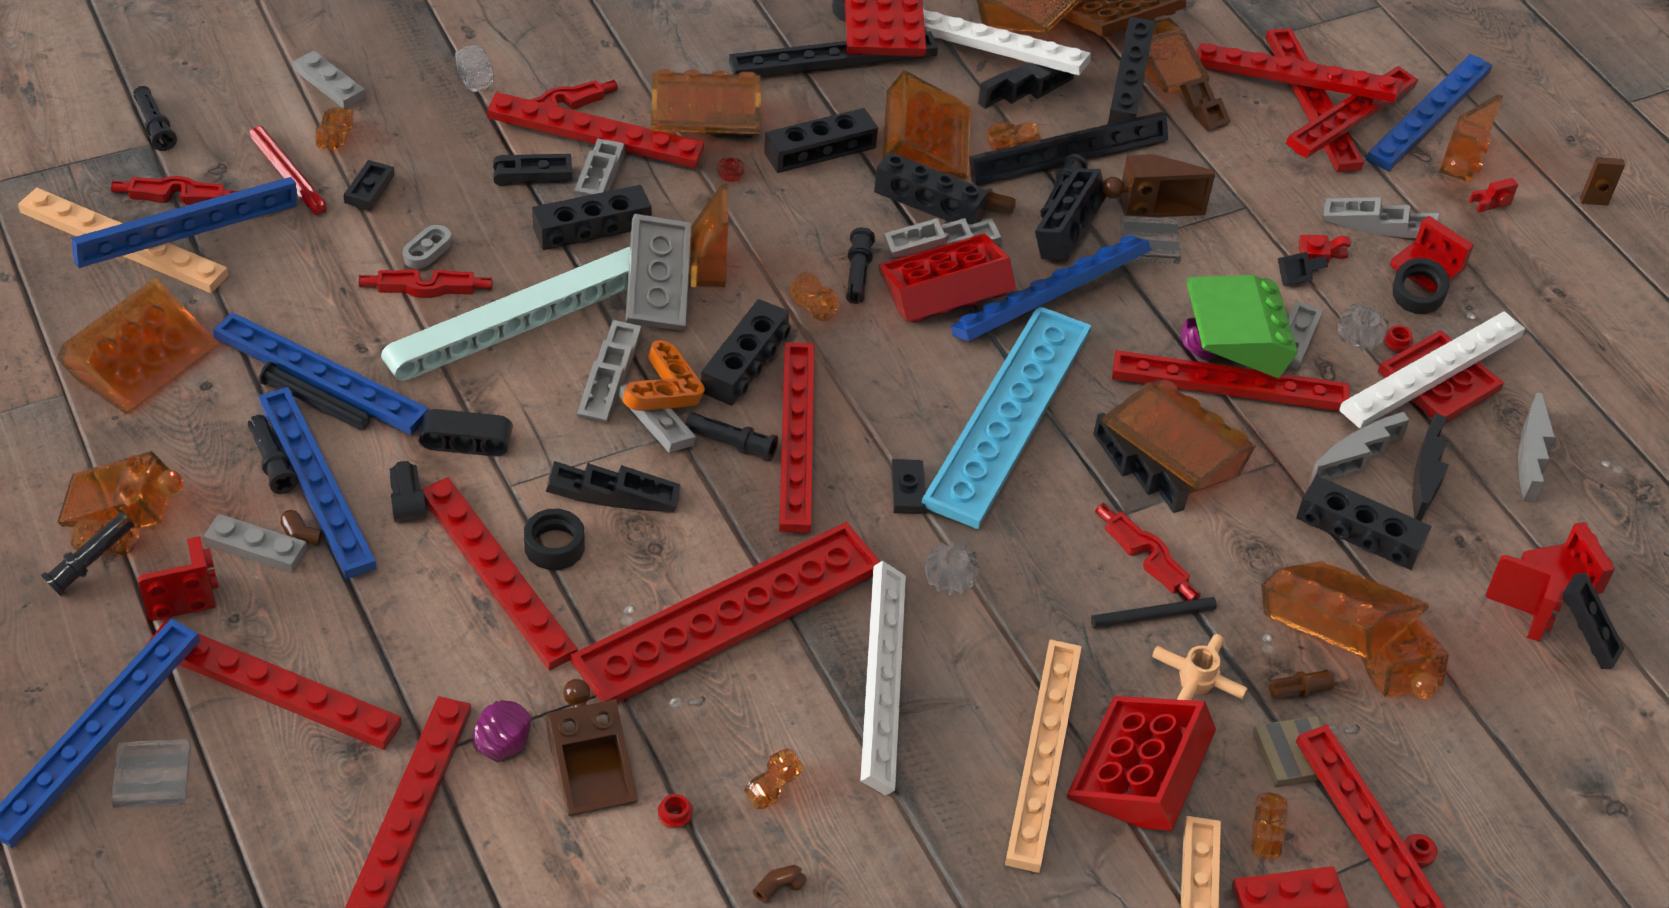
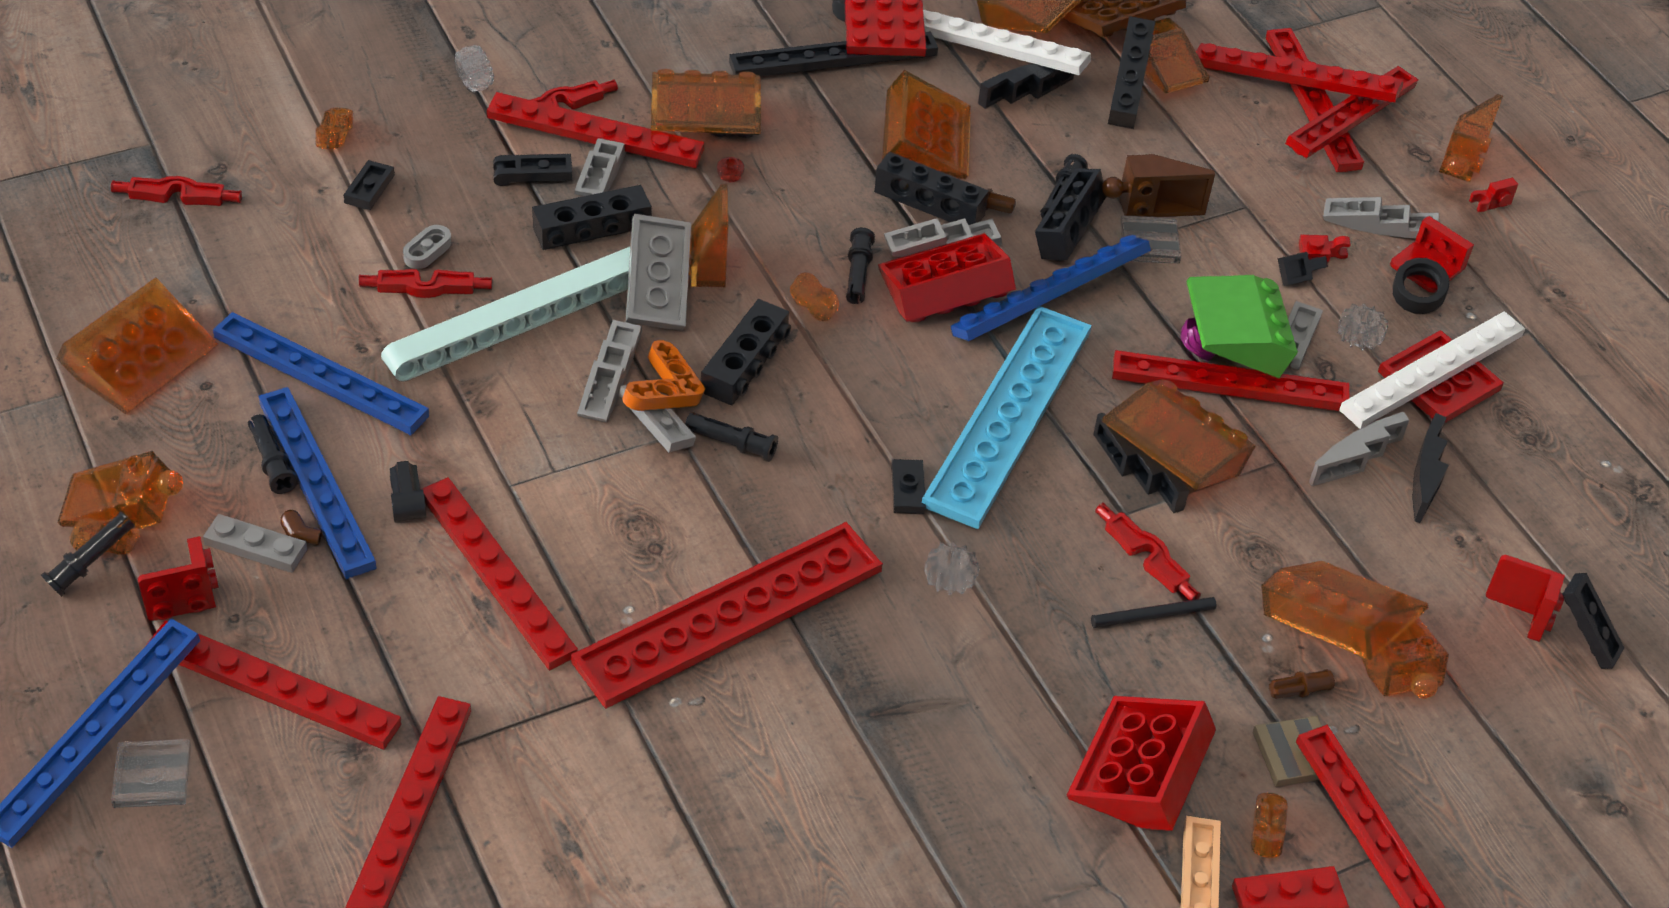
(156, 124): black pin -> none
(162, 258): light nougat plate -> none
(183, 222): blue plate -> none
(288, 169): red axle -> none
(329, 79): light grey plate -> none
(329, 404): black axle -> none
(465, 432): black beam -> none
(502, 730): magenta hair -> none
(554, 557): black tyre -> none
(593, 757): reddish brown slope -> none
(608, 488): black slope -> none
(677, 803): red plate -> none
(765, 788): clear orange piece -> none
(778, 877): reddish brown arm -> none
(797, 438): red plate -> none
(820, 140): black brick -> none
(883, 679): white plate -> none
(1007, 134): clear orange piece -> none
(1043, 757): light nougat plate -> none
(1054, 150): black plate -> none
(1200, 670): light nougat bar -> none
(1206, 108): reddish brown slope -> none
(1363, 522): black brick -> none
(1398, 338): red plate -> none
(1425, 857): red plate -> none
(1429, 112): blue plate -> none
(1533, 448): light grey slope -> none
(1578, 555): red bracket -> none
(1602, 181): reddish brown plate -> none

